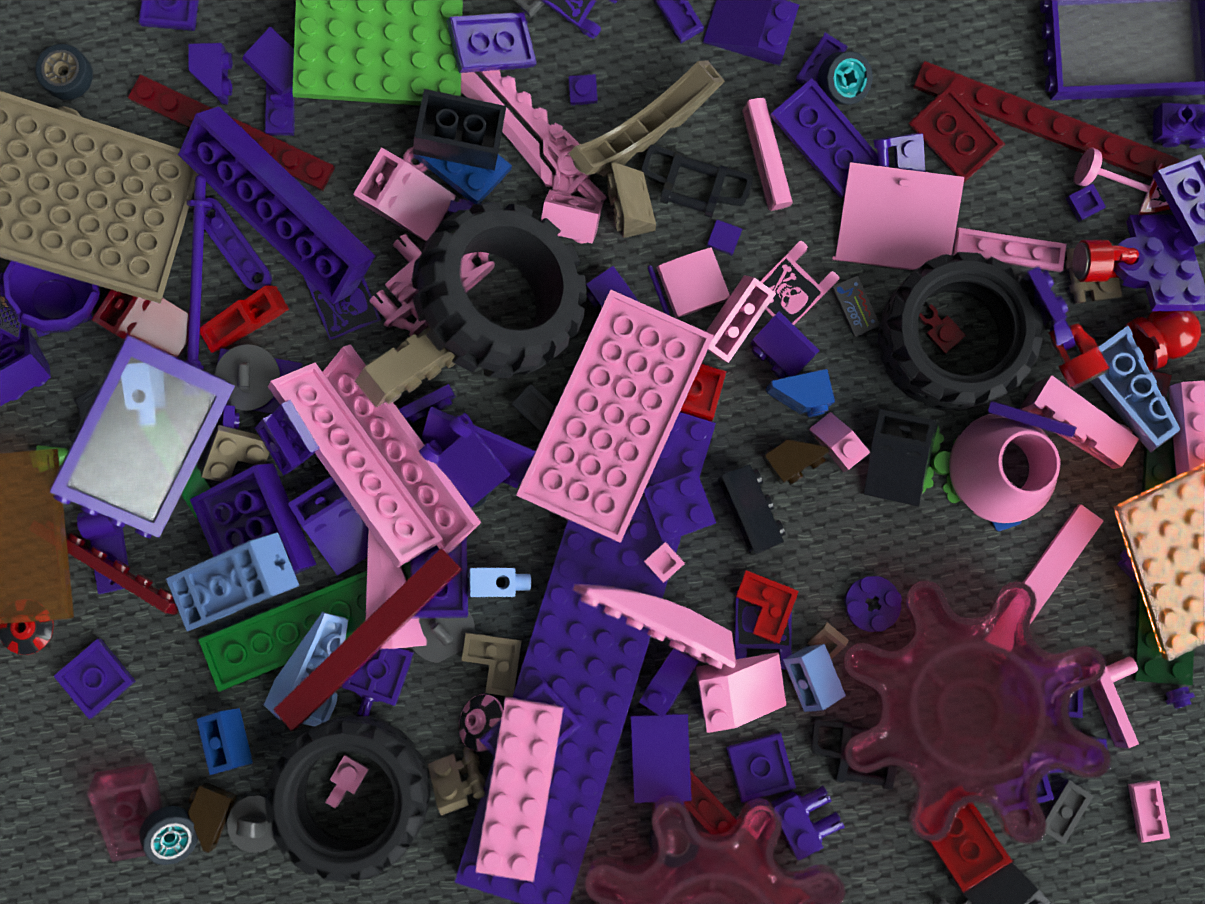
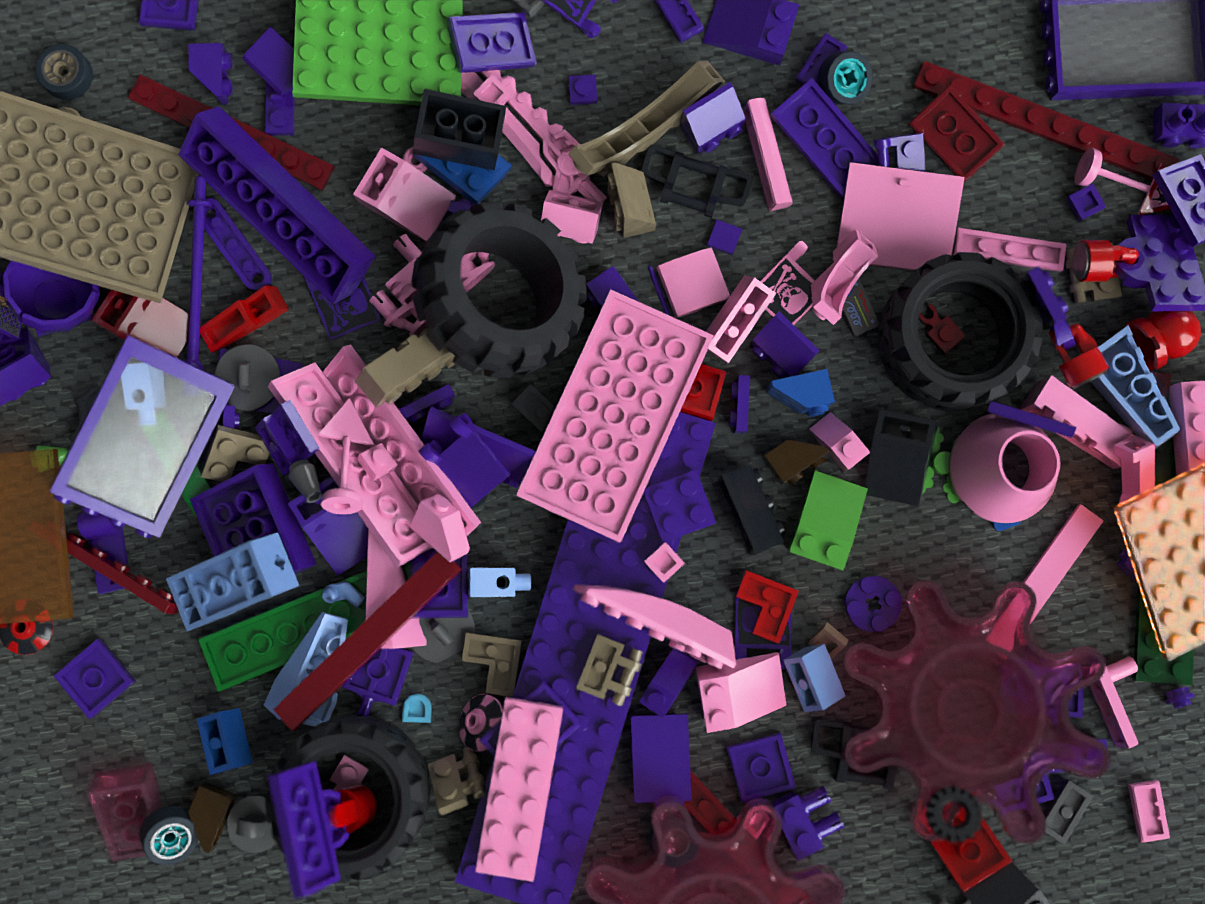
(305, 479): none -> dark grey cone
(316, 824): none -> dark purple plate
(343, 591): none -> medium blue arm
(347, 427): none -> bright pink piece
(376, 462): none -> bright pink plate
(417, 709): none -> medium azure tile
(441, 527): none -> bright pink slope
(493, 91): none -> bright pink plate
(601, 666): none -> dark tan plate
(713, 119): none -> slope
(739, 416): none -> dark purple plate
(828, 520): none -> bright green slope
(834, 285): none -> bright pink arch
(972, 814): none -> black tyre
(1136, 466): none -> bright pink leg

